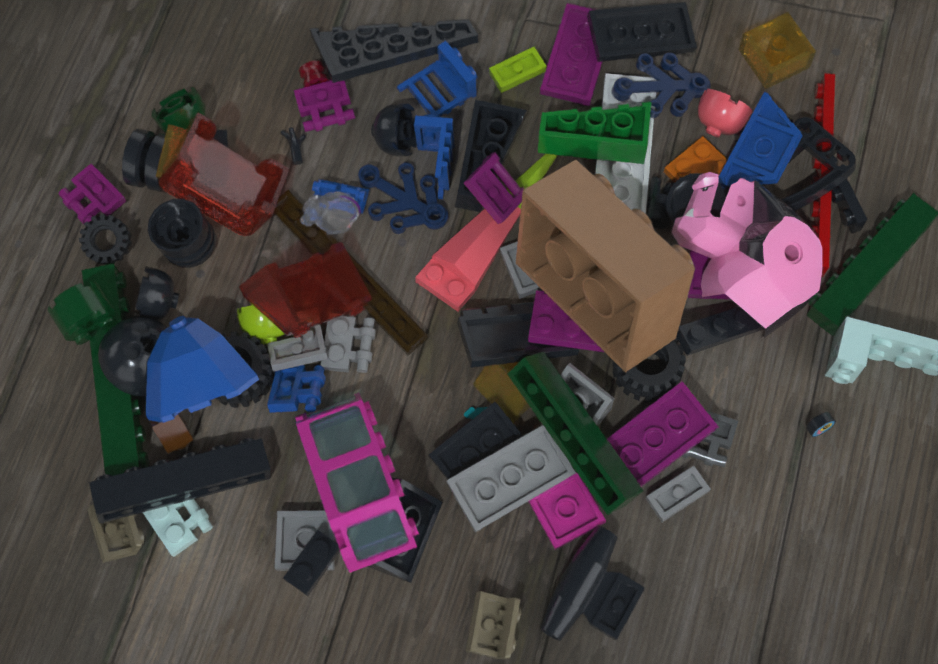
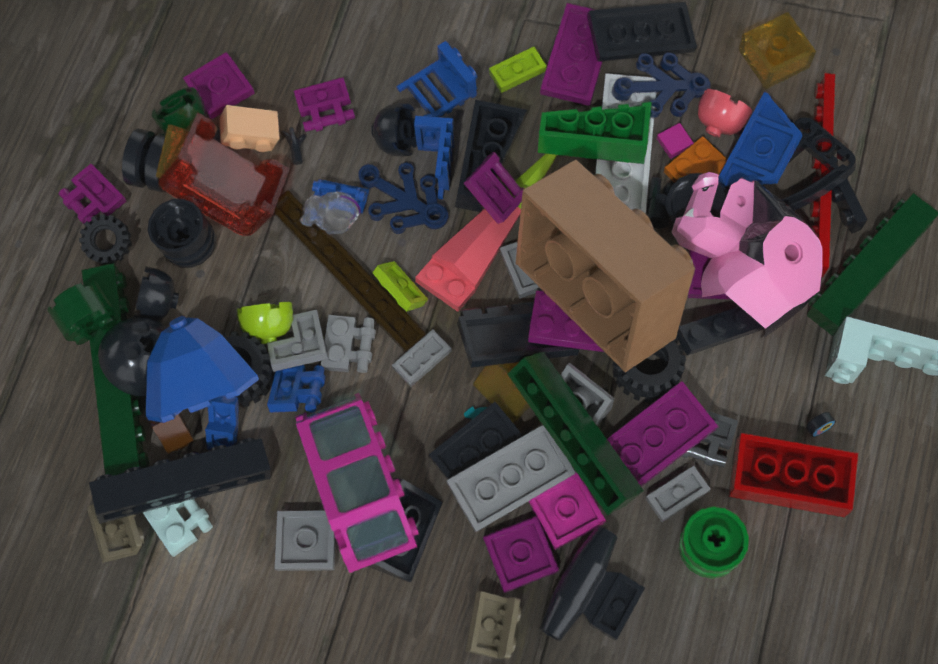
(219, 84): none -> magenta plate
(223, 422): none -> blue slope
(249, 128): none -> light nougat brick
(308, 291): clear red windscreen -> none
(312, 73): dark red wheel -> none
(312, 563): black plate -> none
(386, 45): black wing -> none
(400, 286): none -> lime plate
(421, 358): none -> light grey plate
(520, 554): none -> magenta plate
(674, 140): none -> dark pink tile
(724, 529): none -> green wheel
(793, 475): none -> red brick

